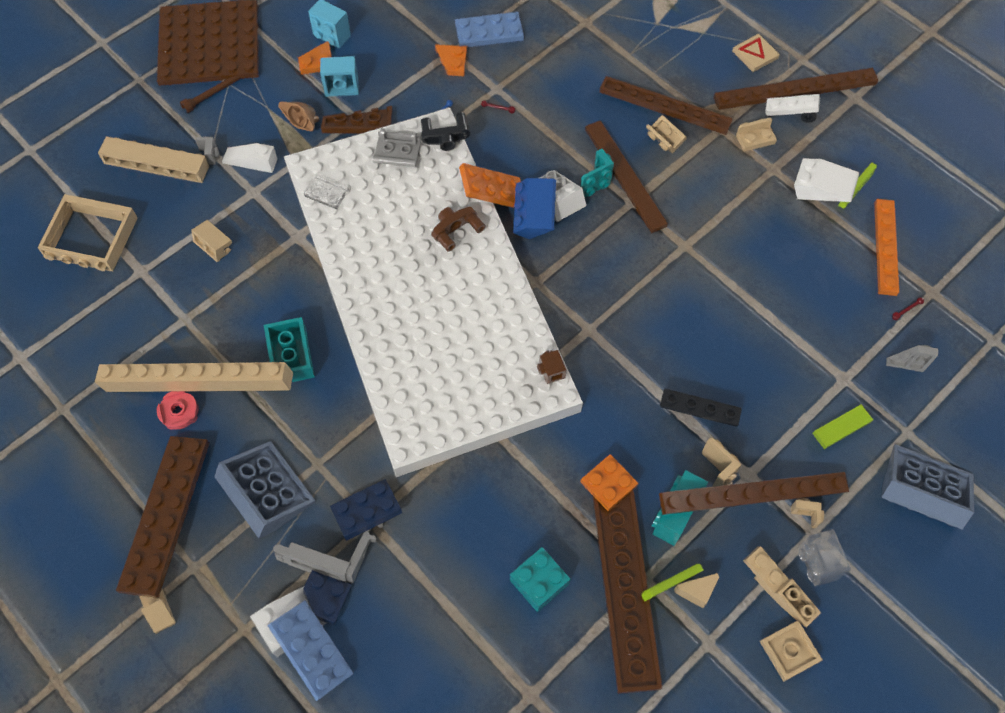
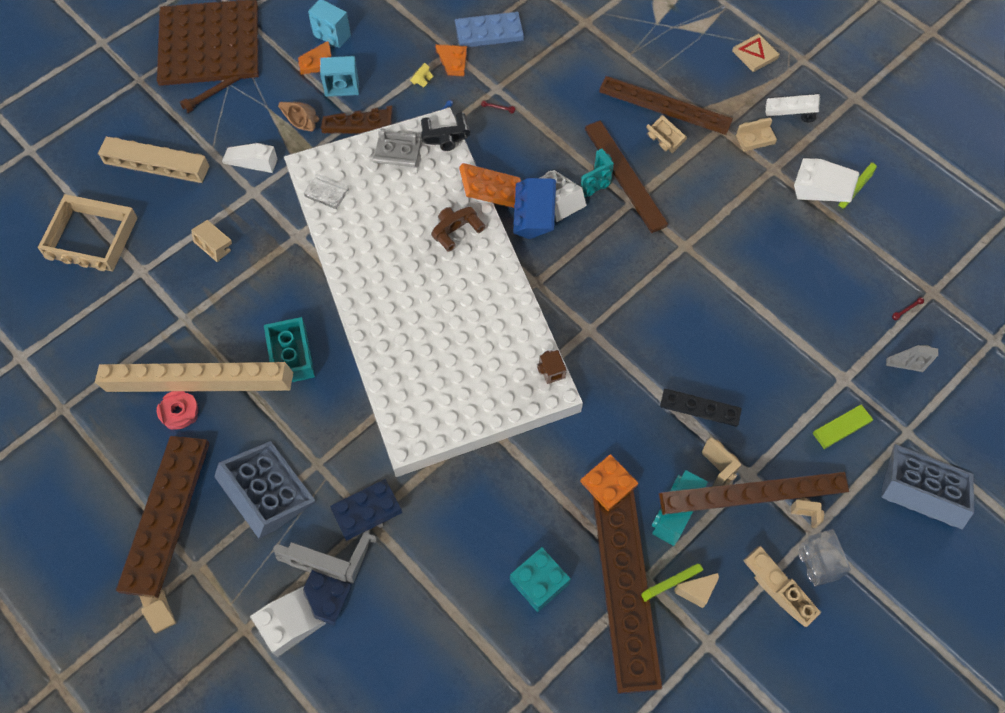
(209, 147): light grey bracket -> none
(310, 650): medium blue plate -> none
(422, 73): none -> light yellow tile
(790, 650): tan plate -> none
(798, 87): reddish brown plate -> none
(886, 247): orange plate -> none

